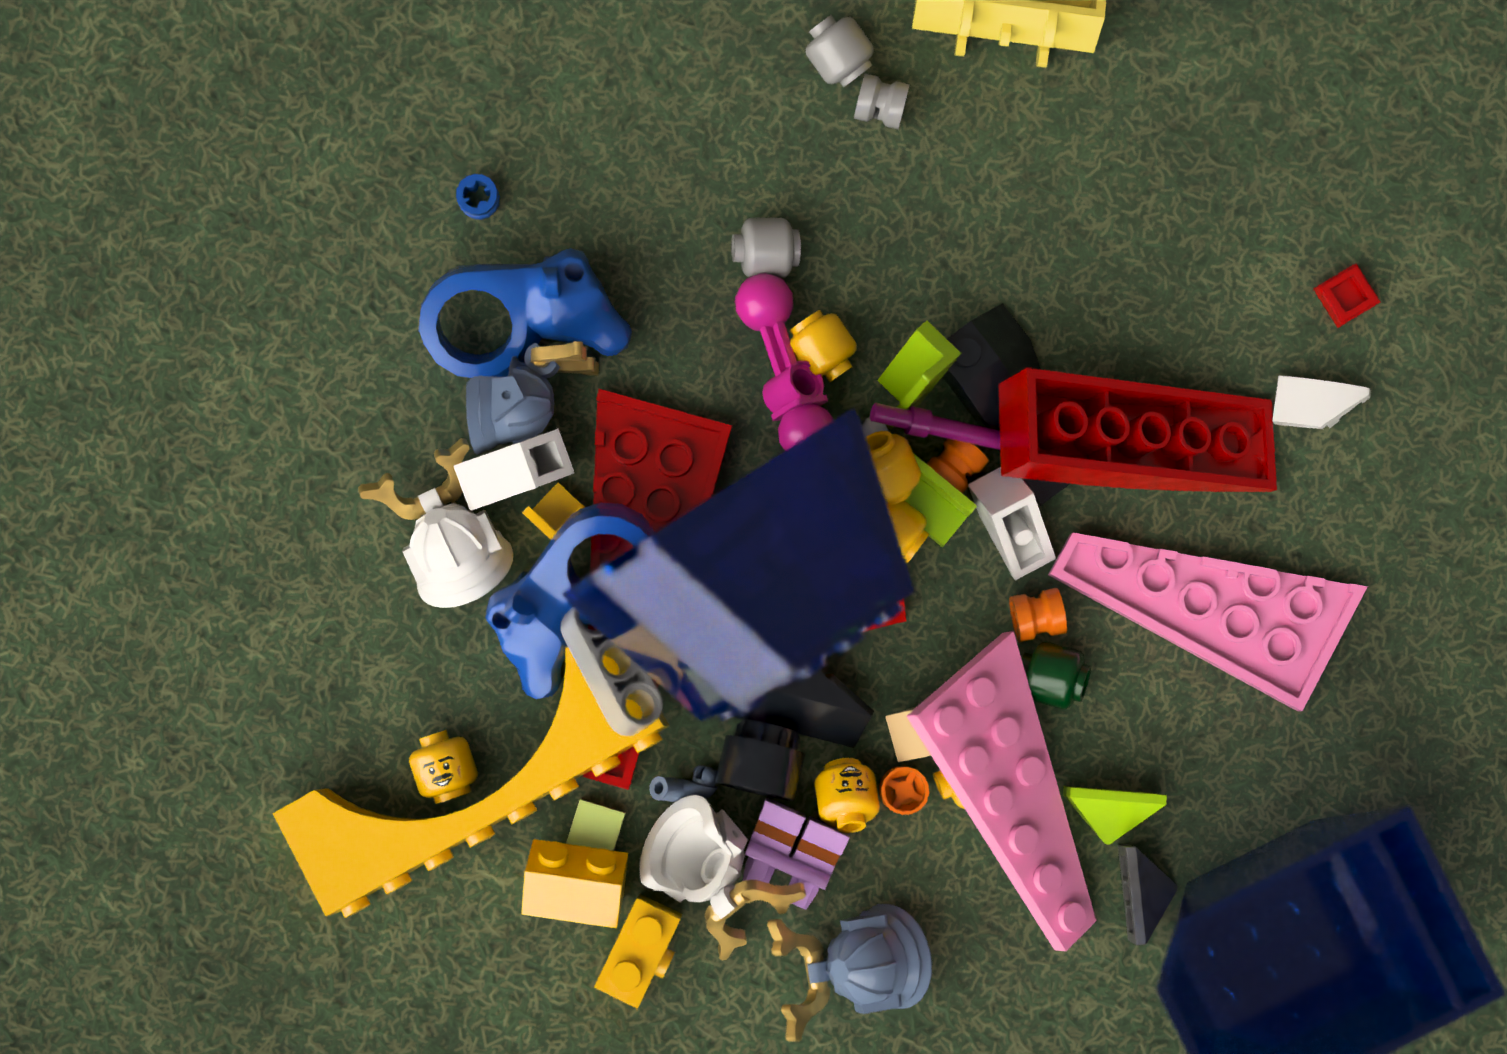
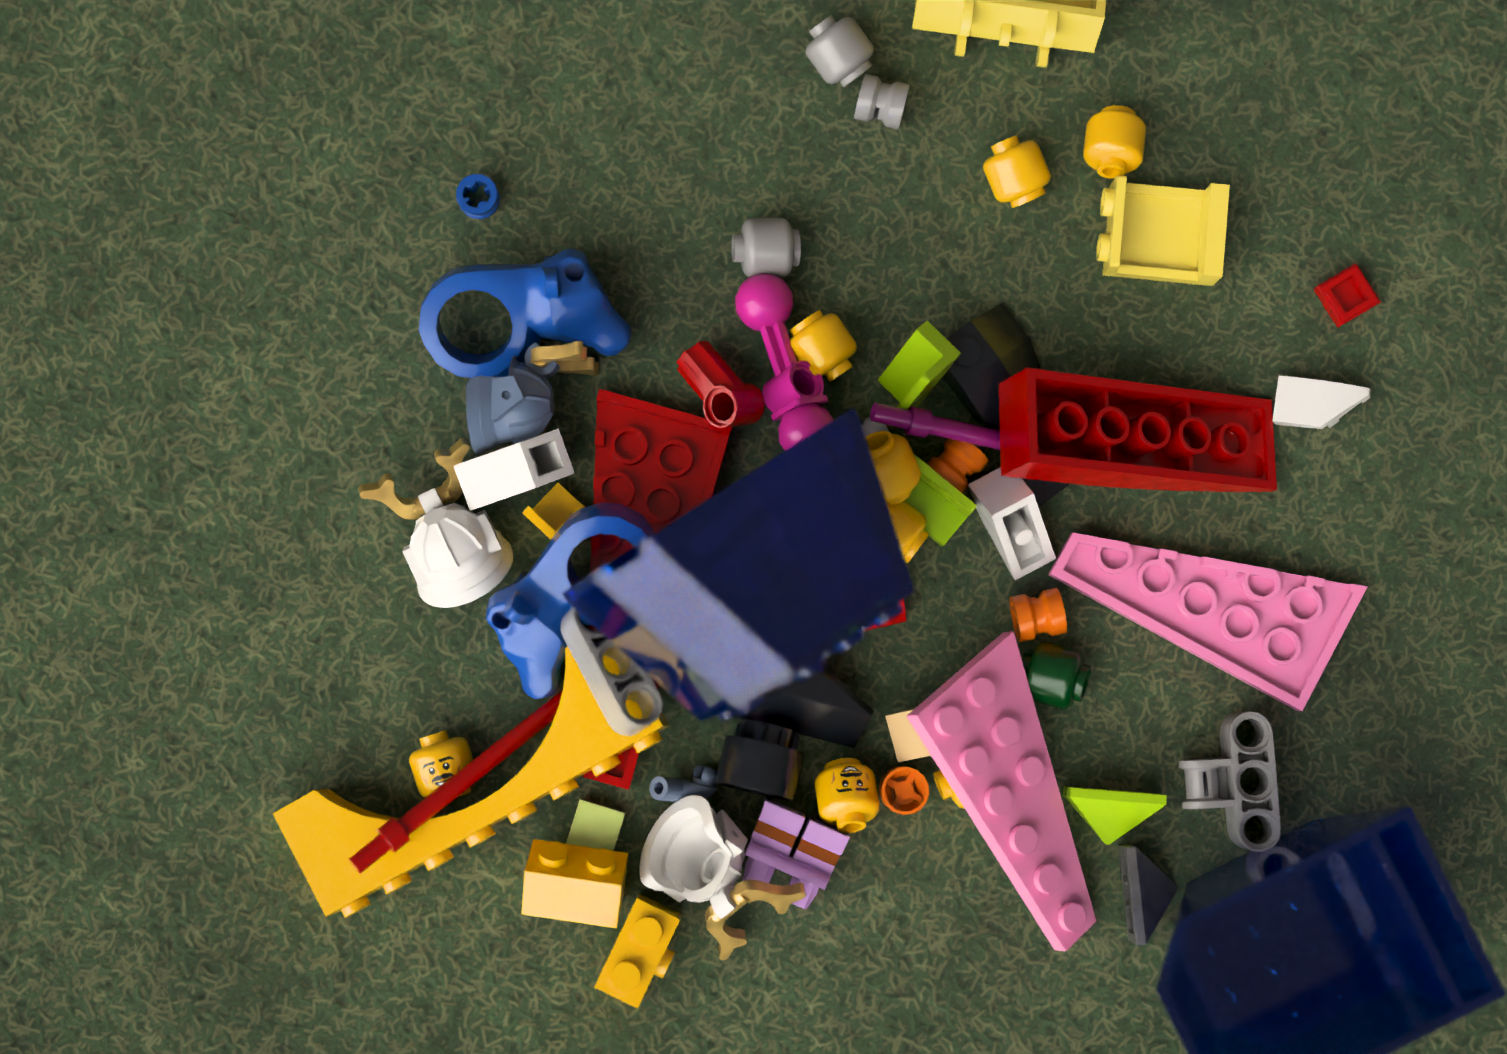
(396, 833): none -> red bar
(724, 396): none -> red piece
(869, 961): sand blue helmet -> none
(1016, 171): none -> yellow head
(1114, 141): none -> yellow head
(1163, 232): none -> light yellow panel
(1217, 781): none -> light grey piece

